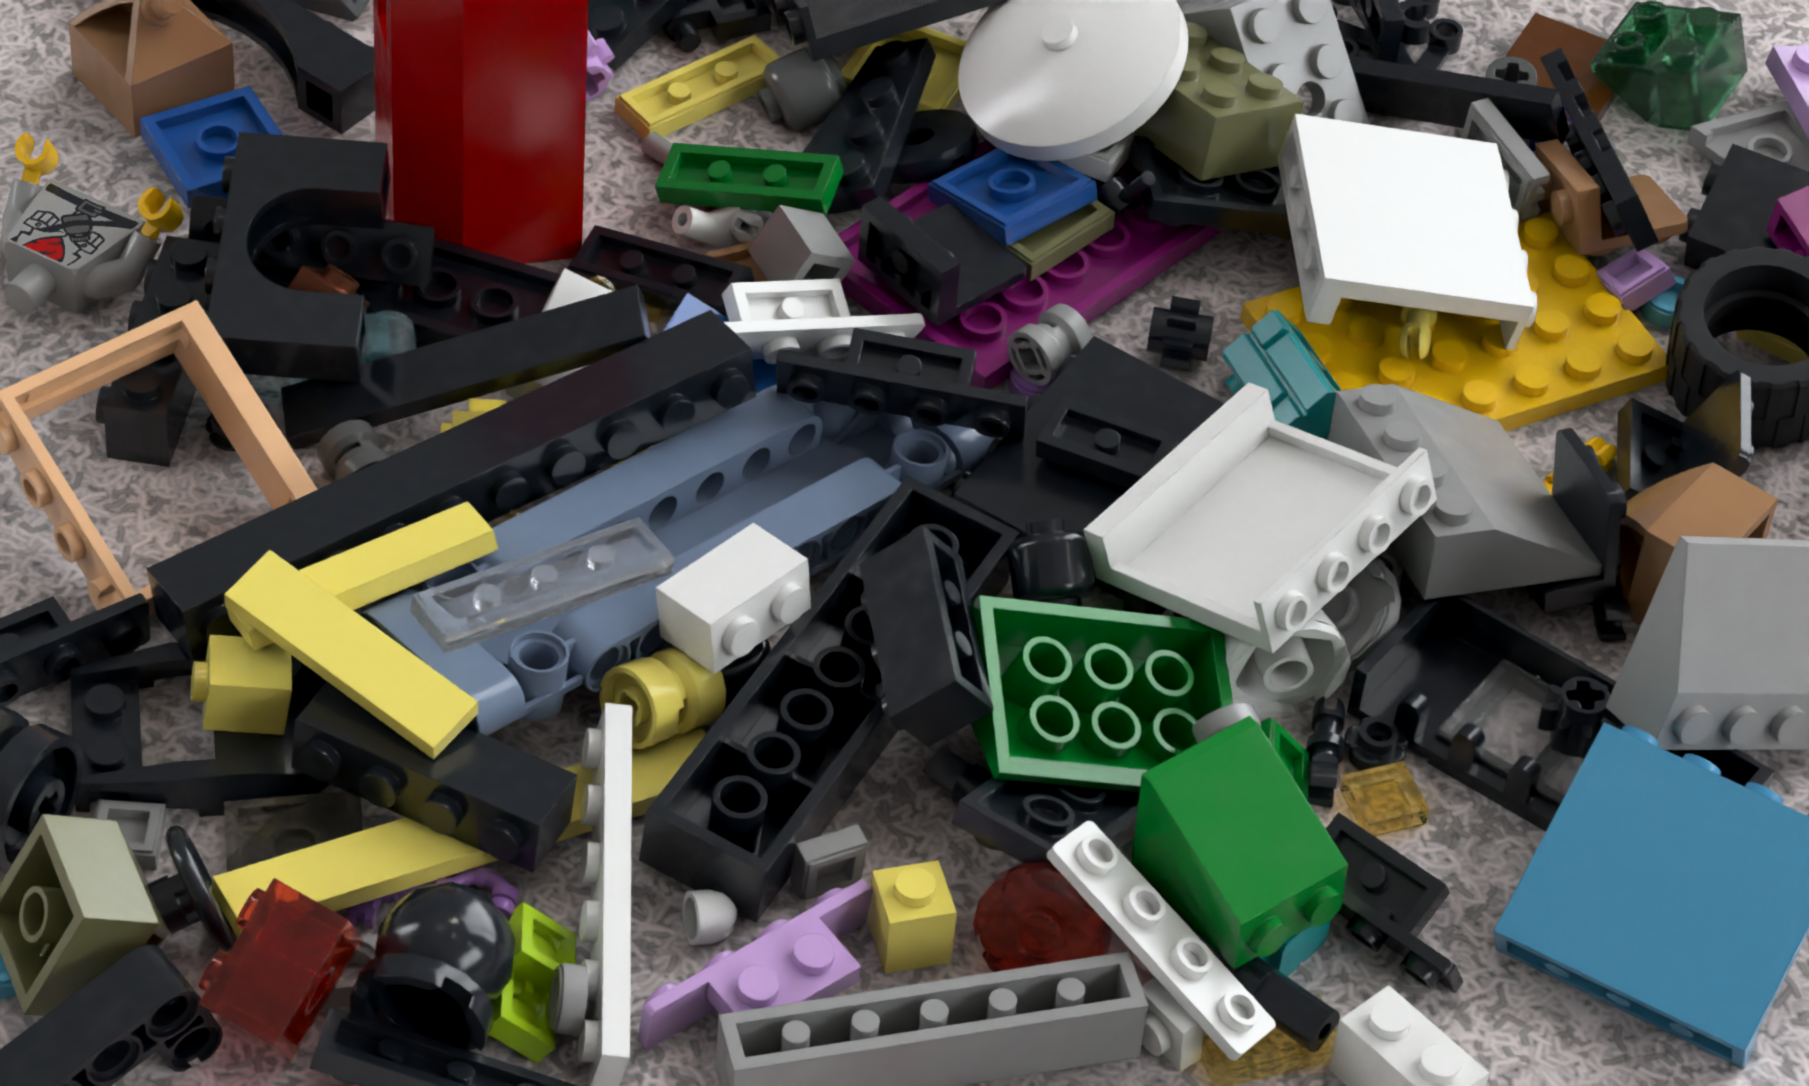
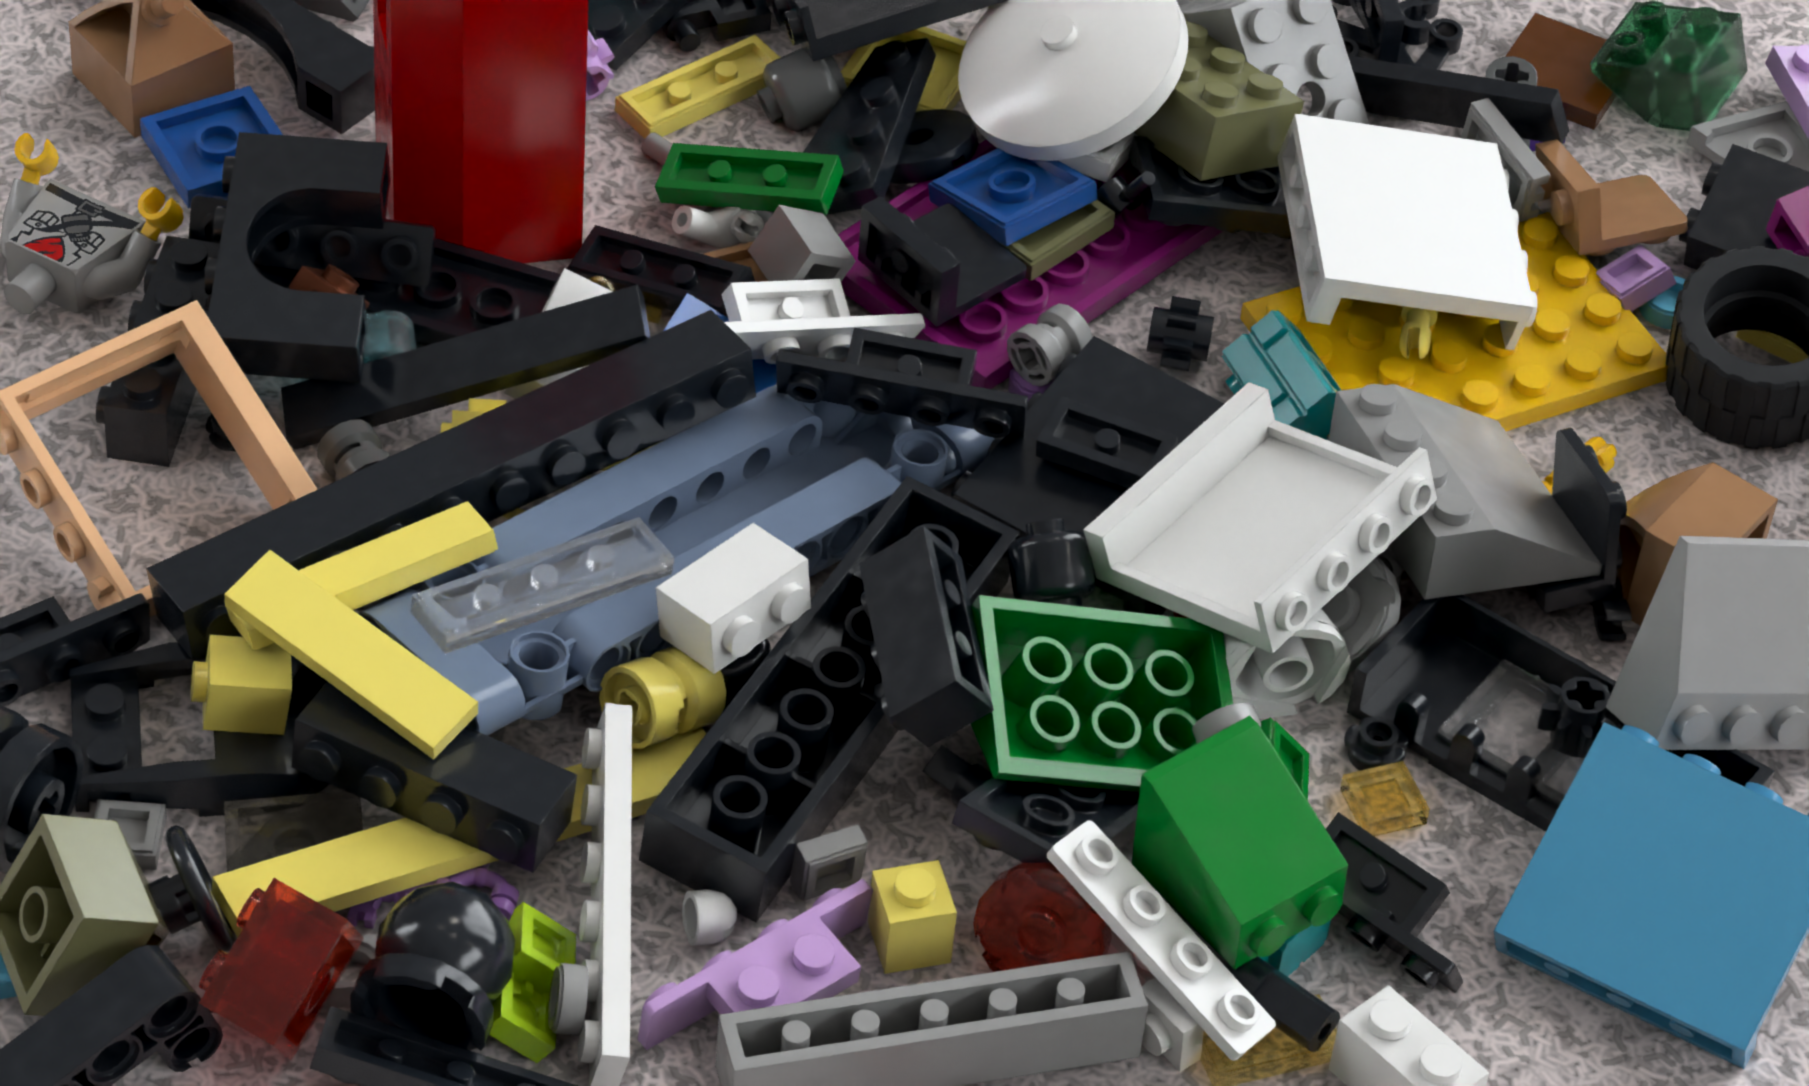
(1325, 751): black piece -> none
(1595, 154): black wing -> none
(1659, 446): black bracket -> none

